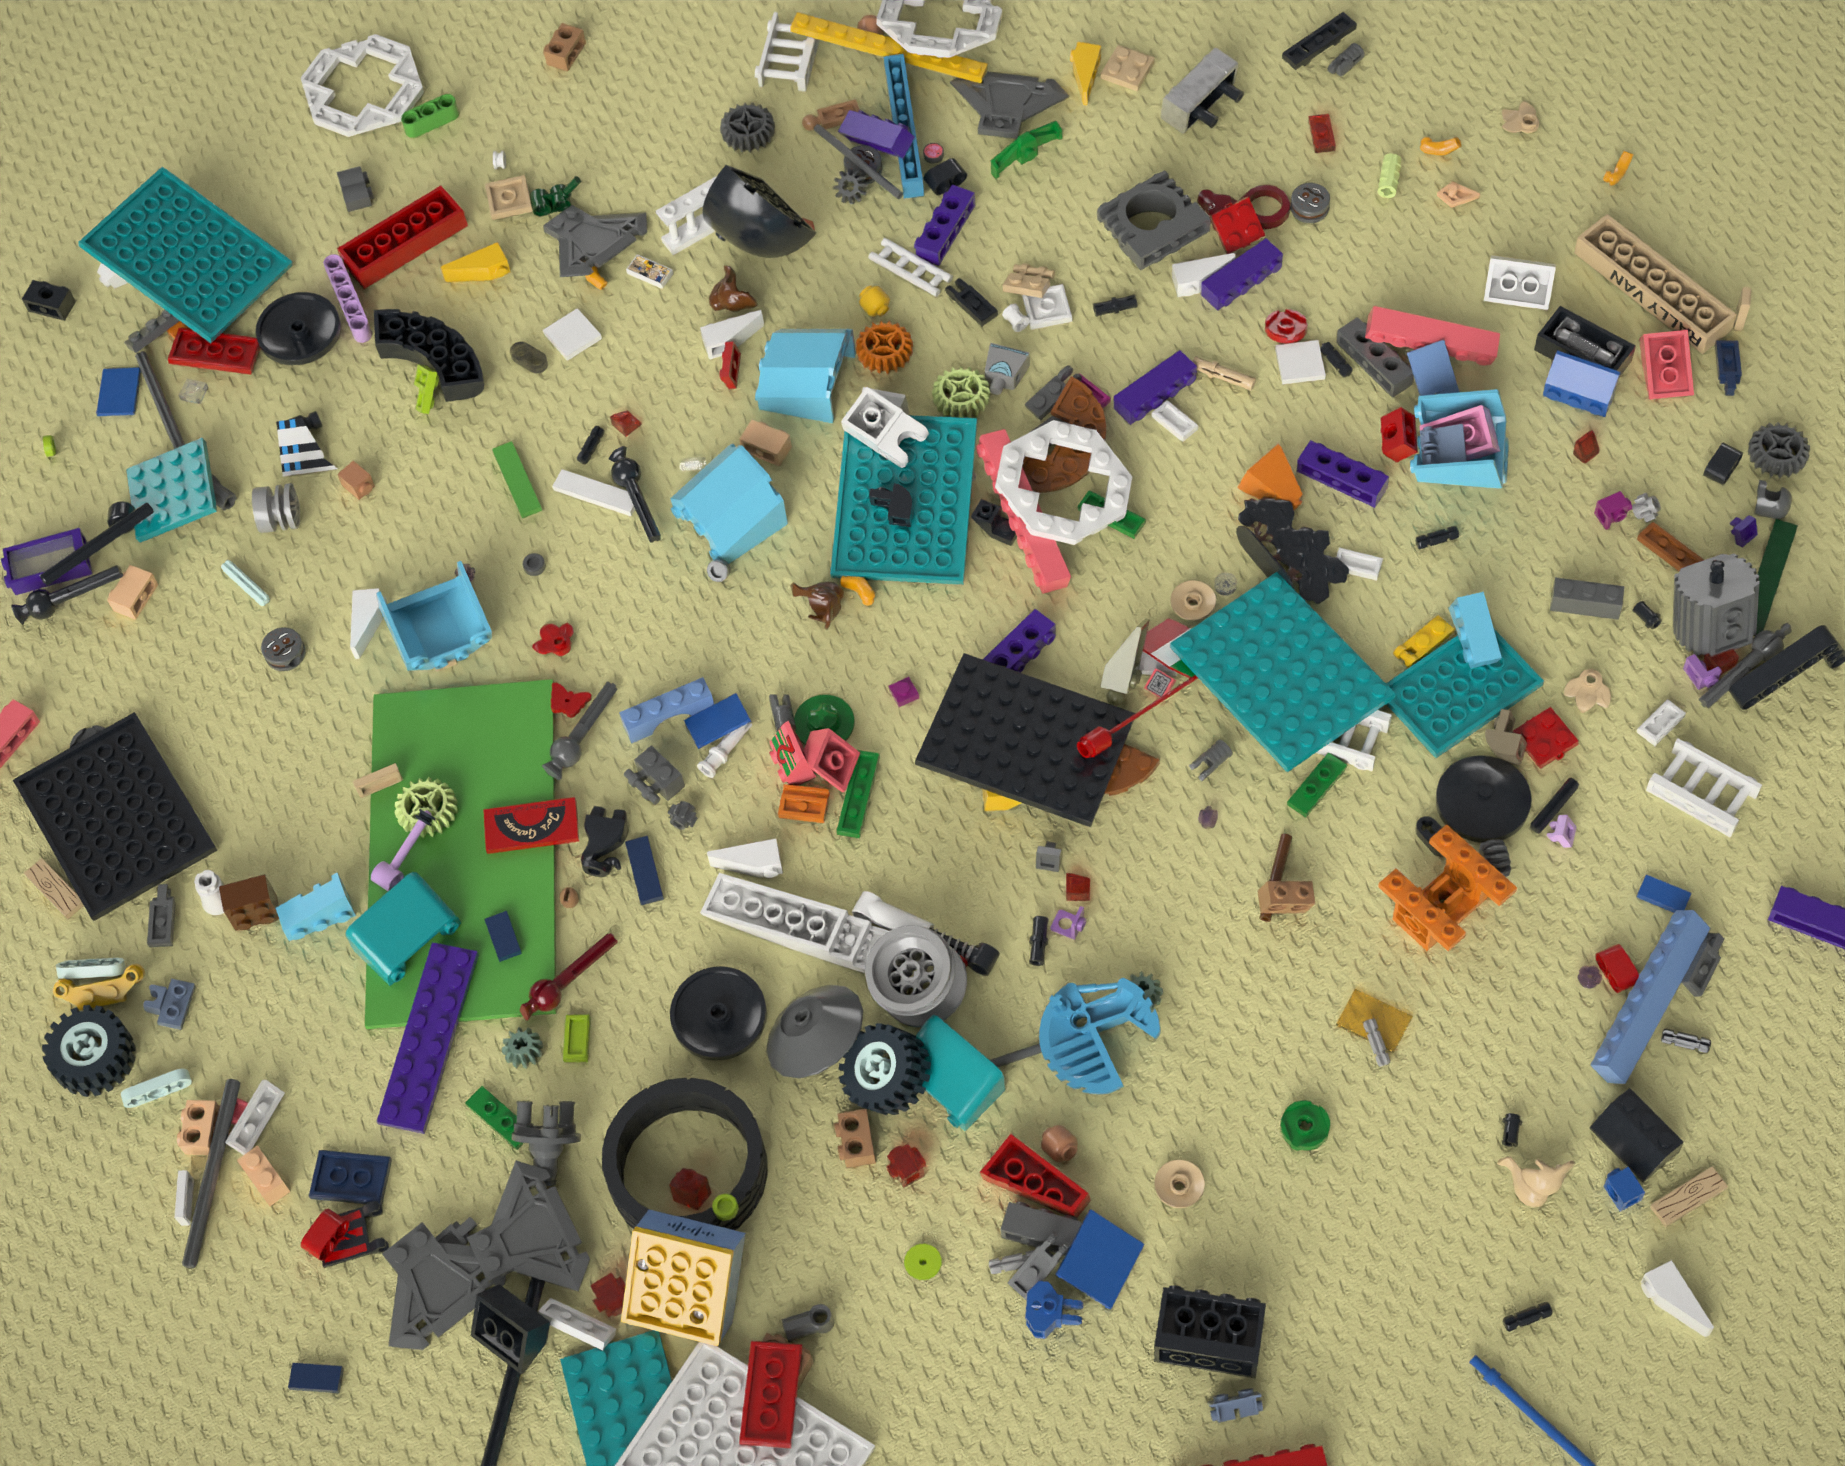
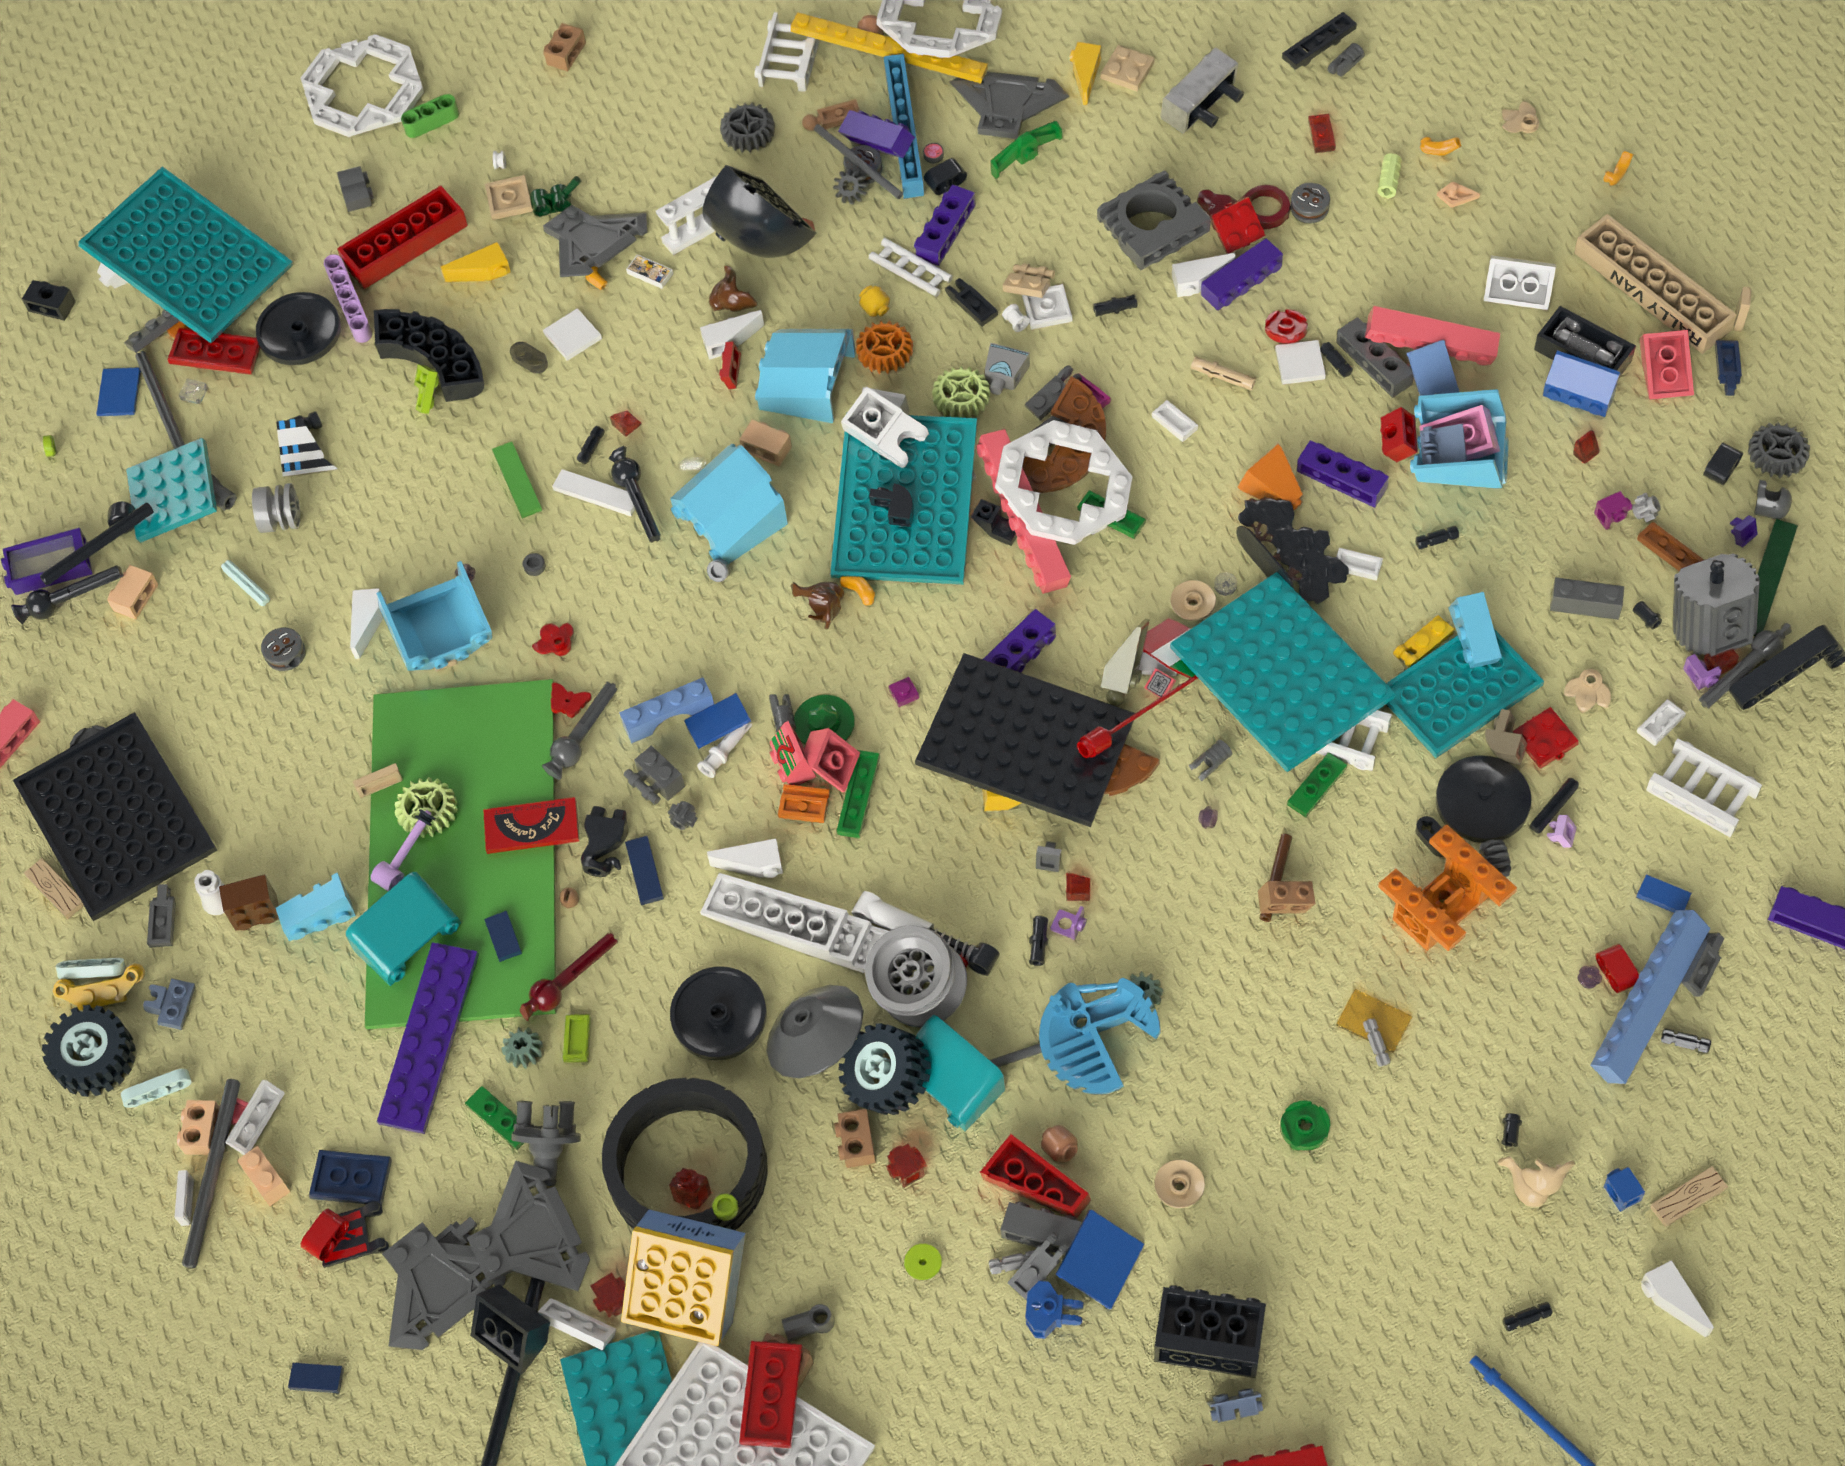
(356, 480): nougat brick -> none
(1155, 387): dark purple brick -> none
(1637, 1135): black slope -> none

